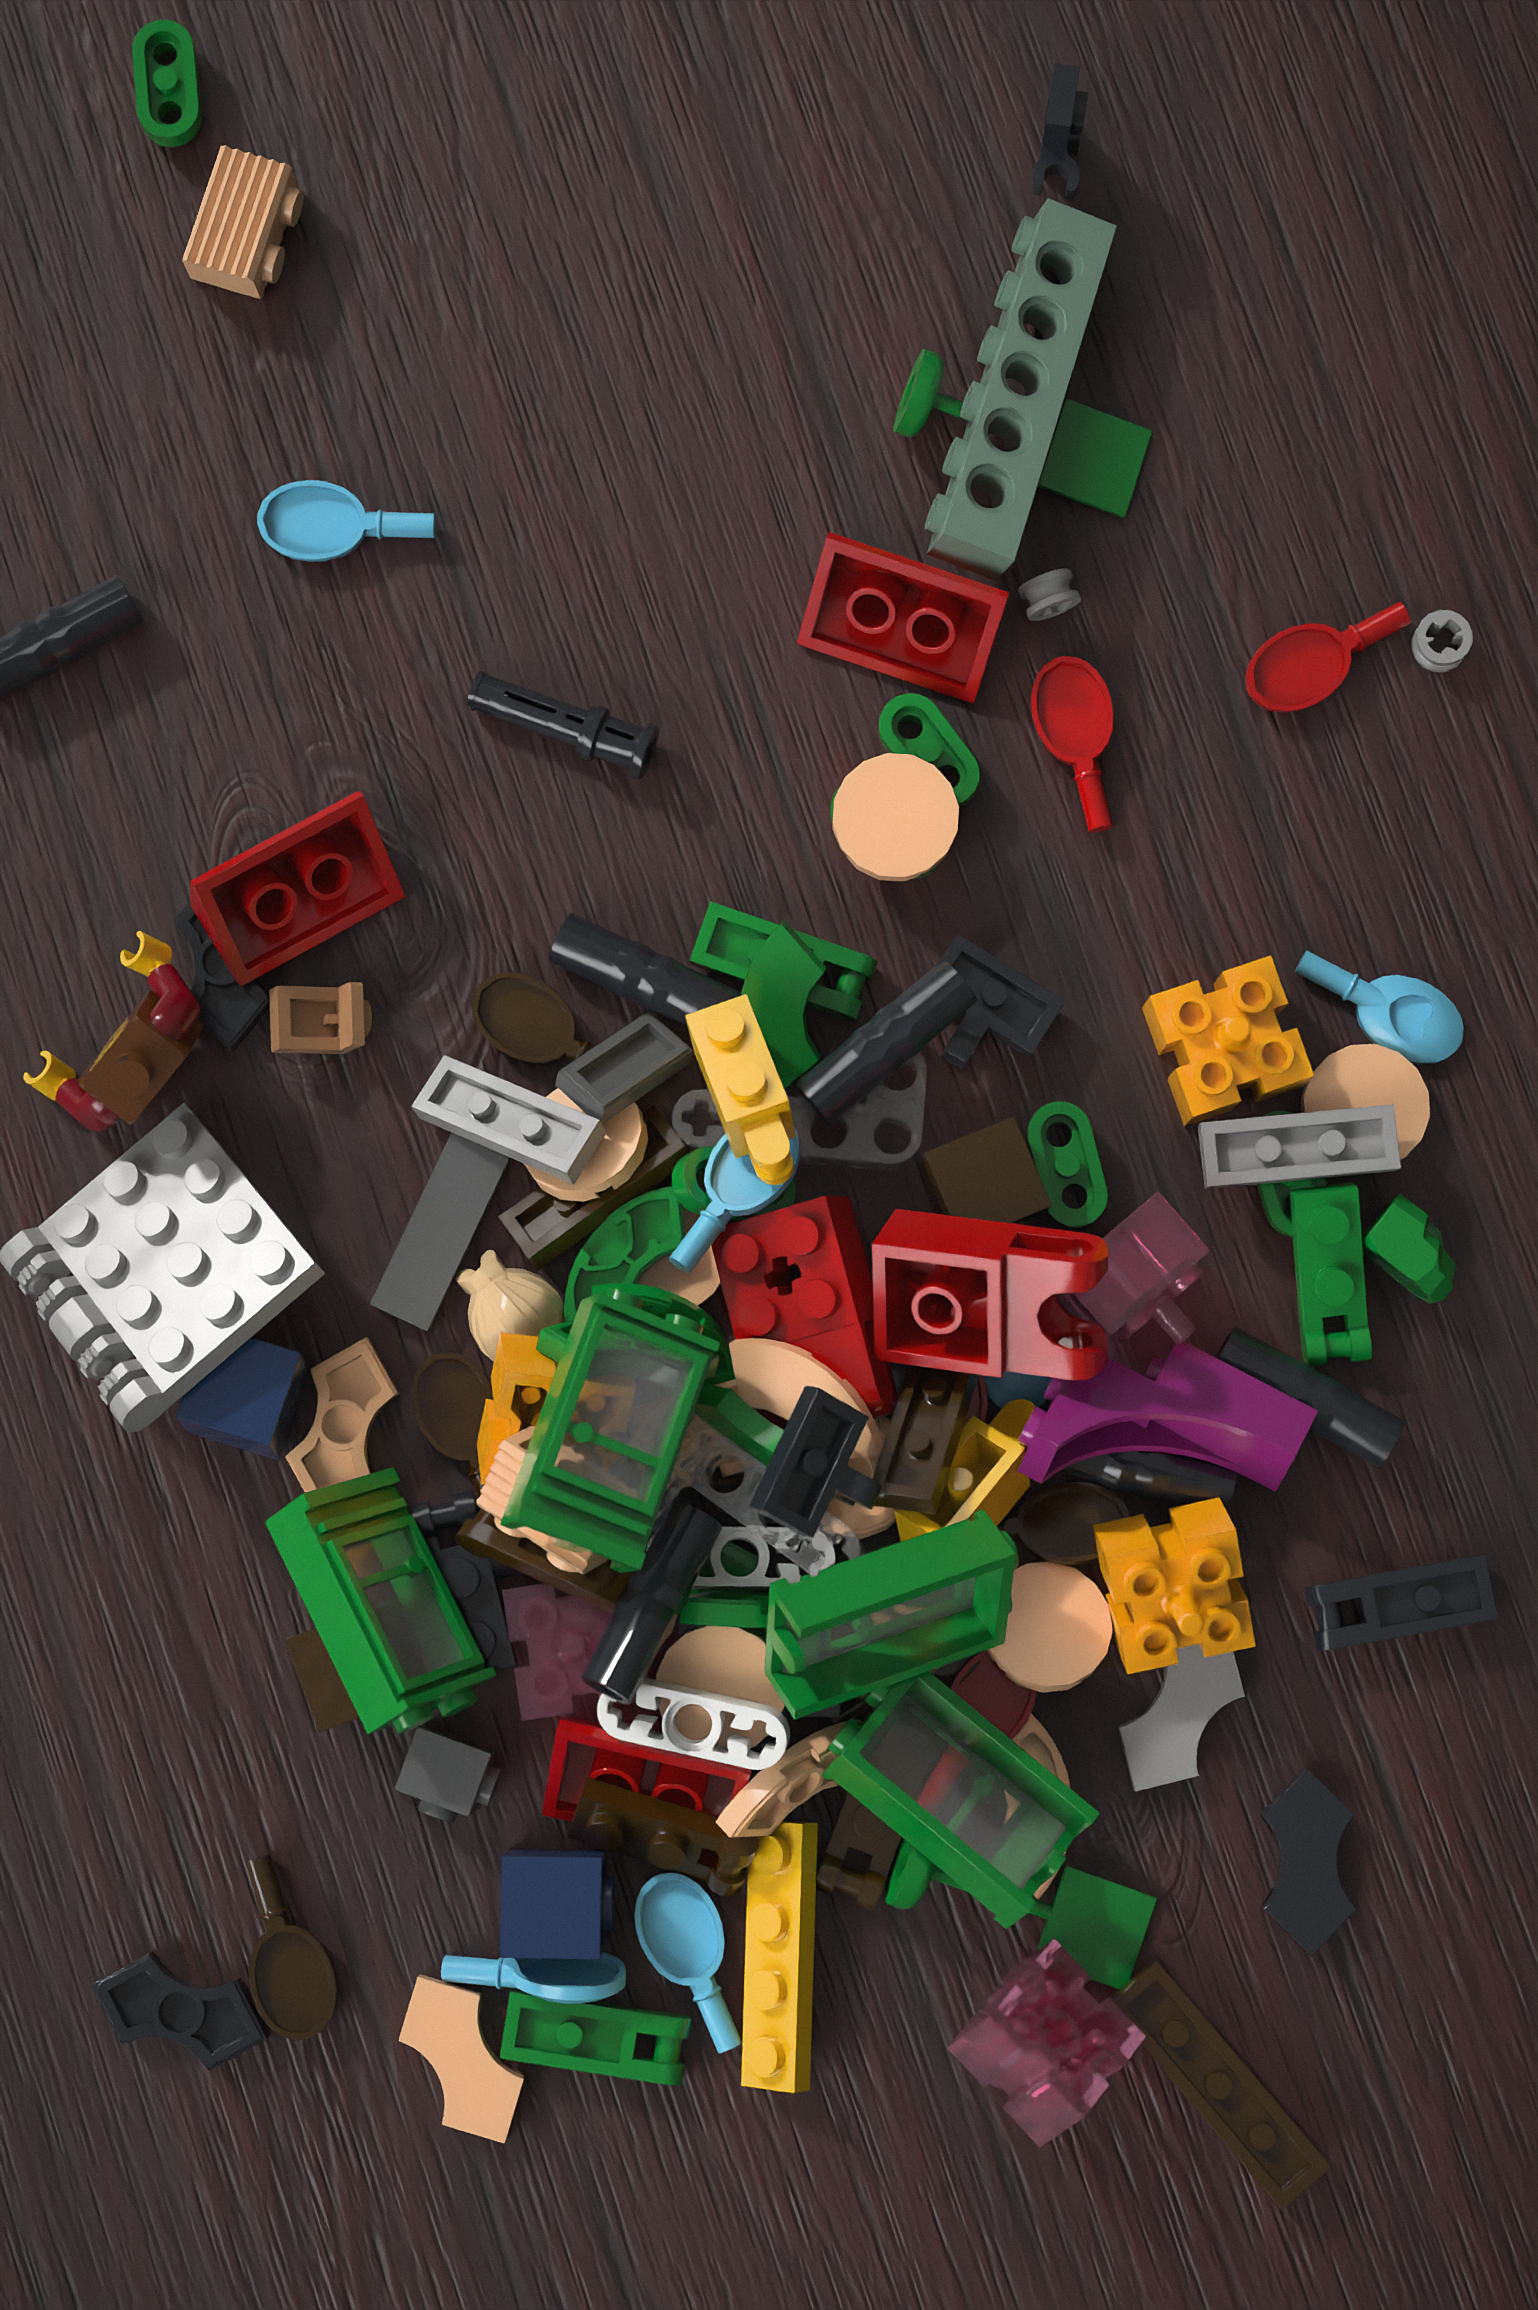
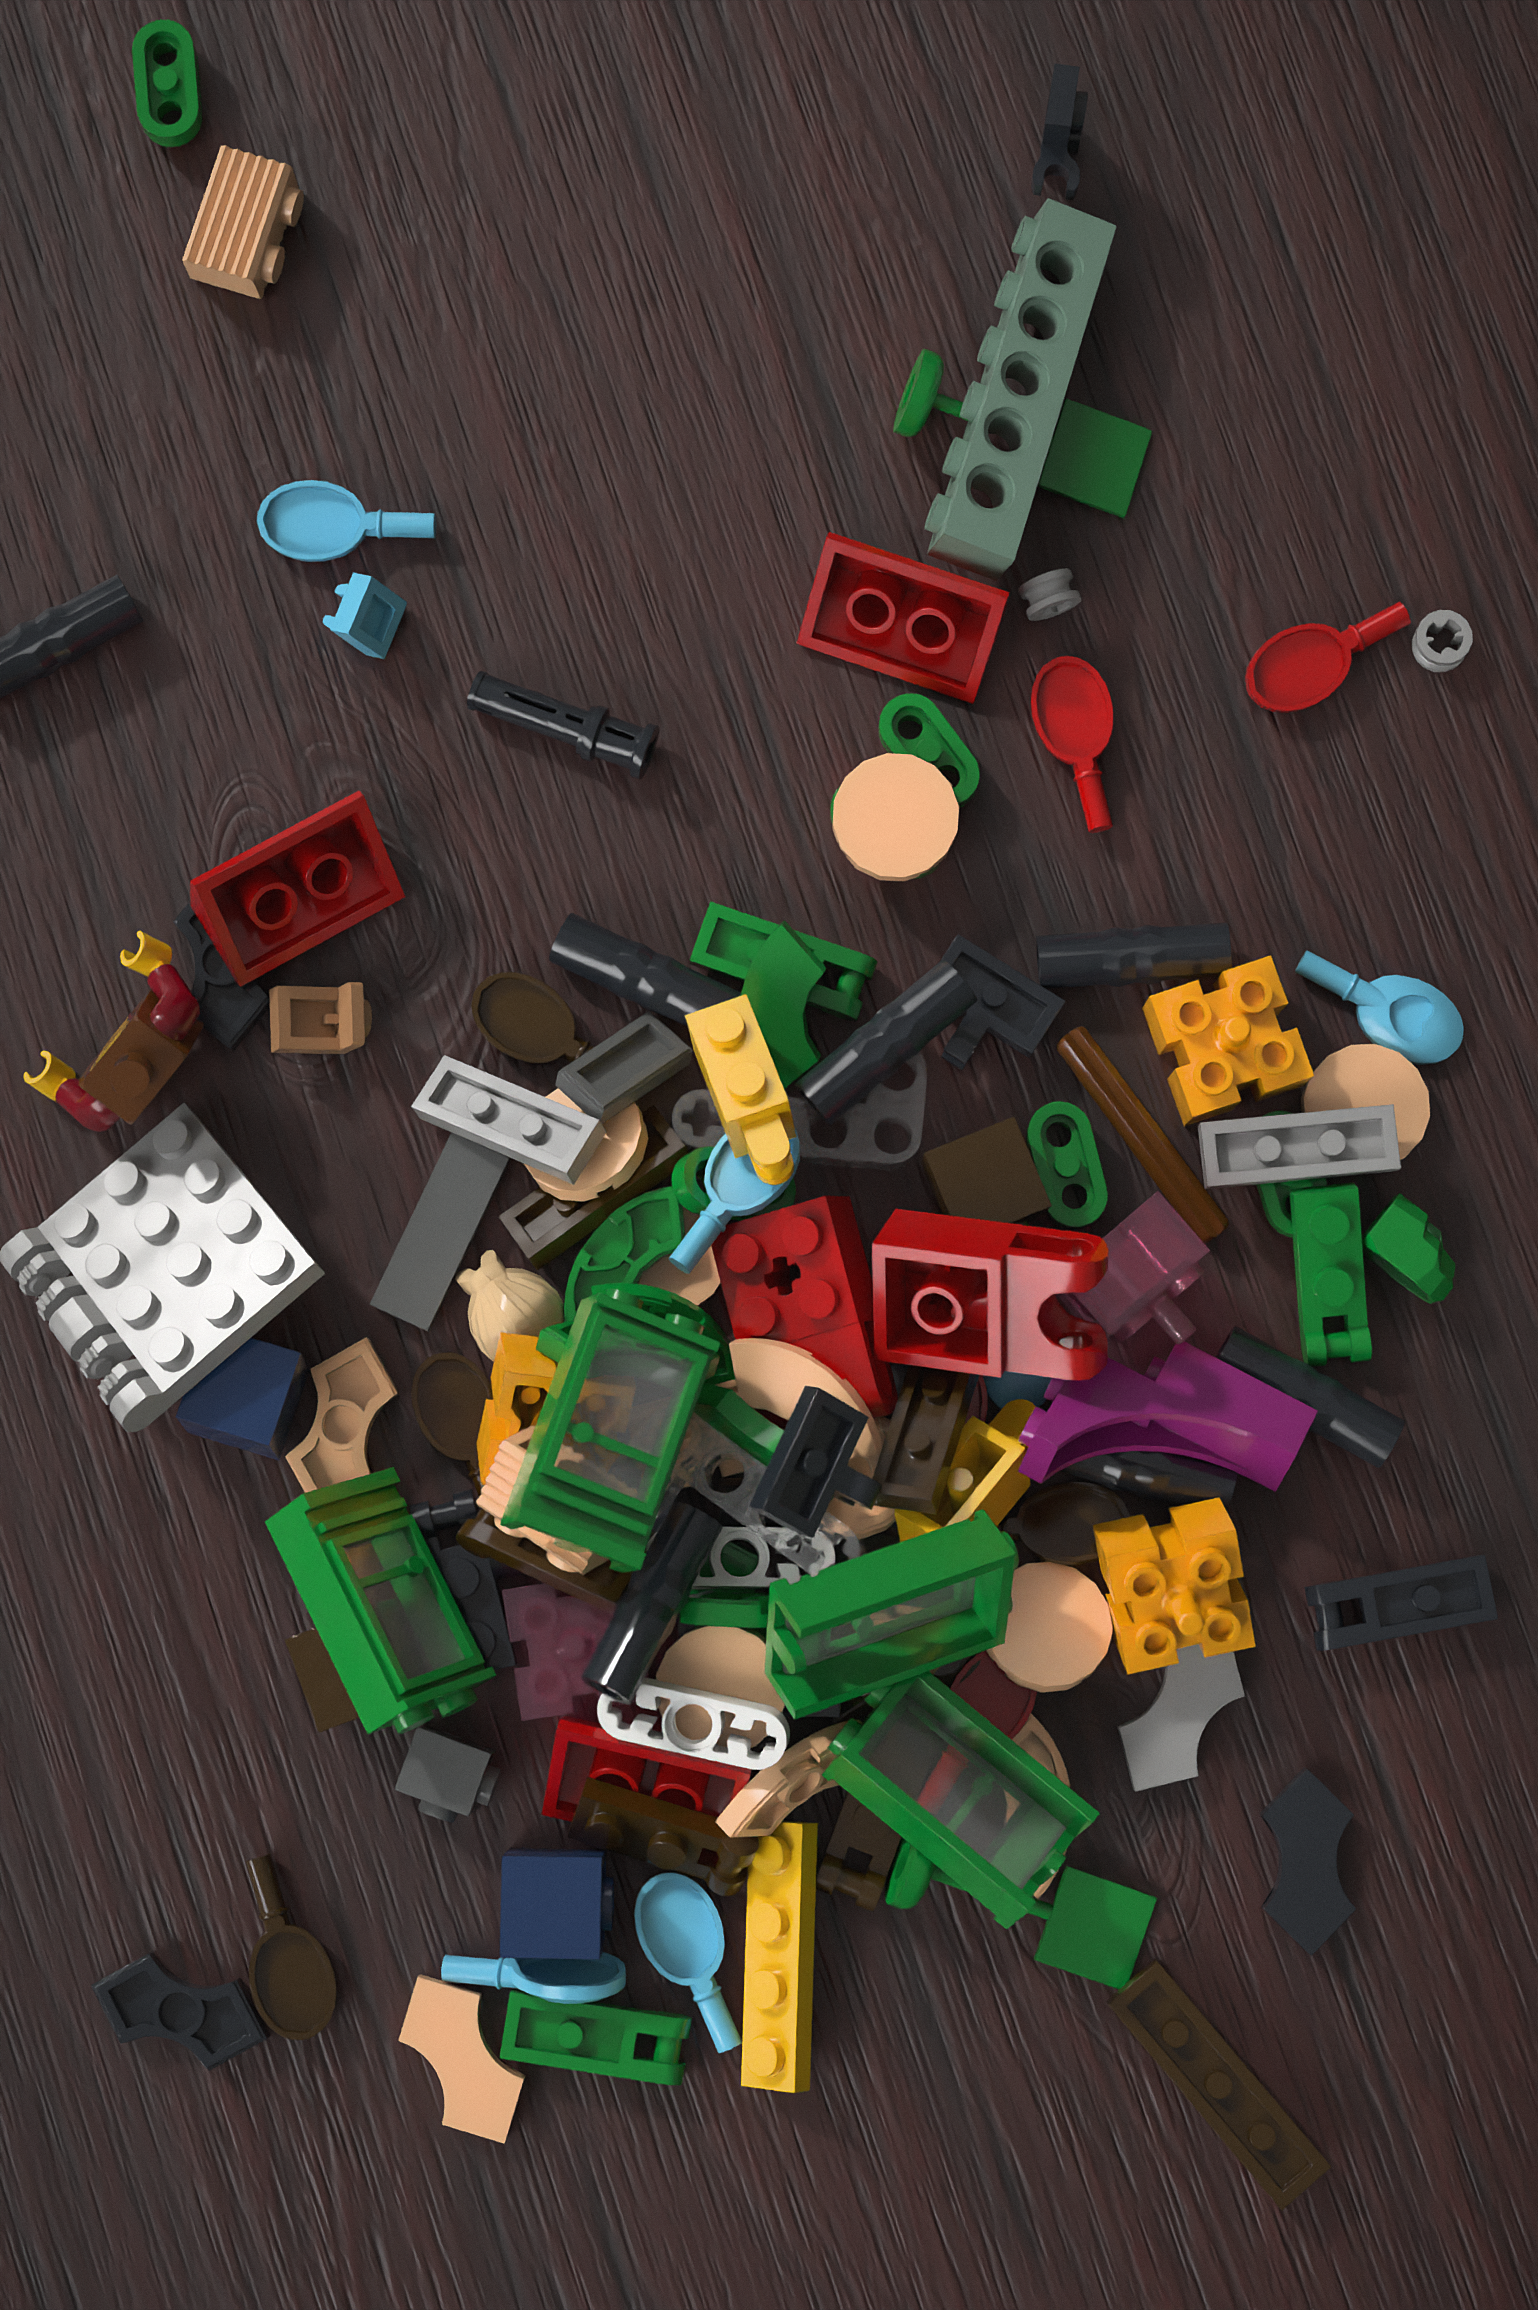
(367, 615): none -> medium azure tile
(1046, 2043): clear pink brick -> none
(1133, 955): none -> black axle
(1142, 1134): none -> reddish brown axle

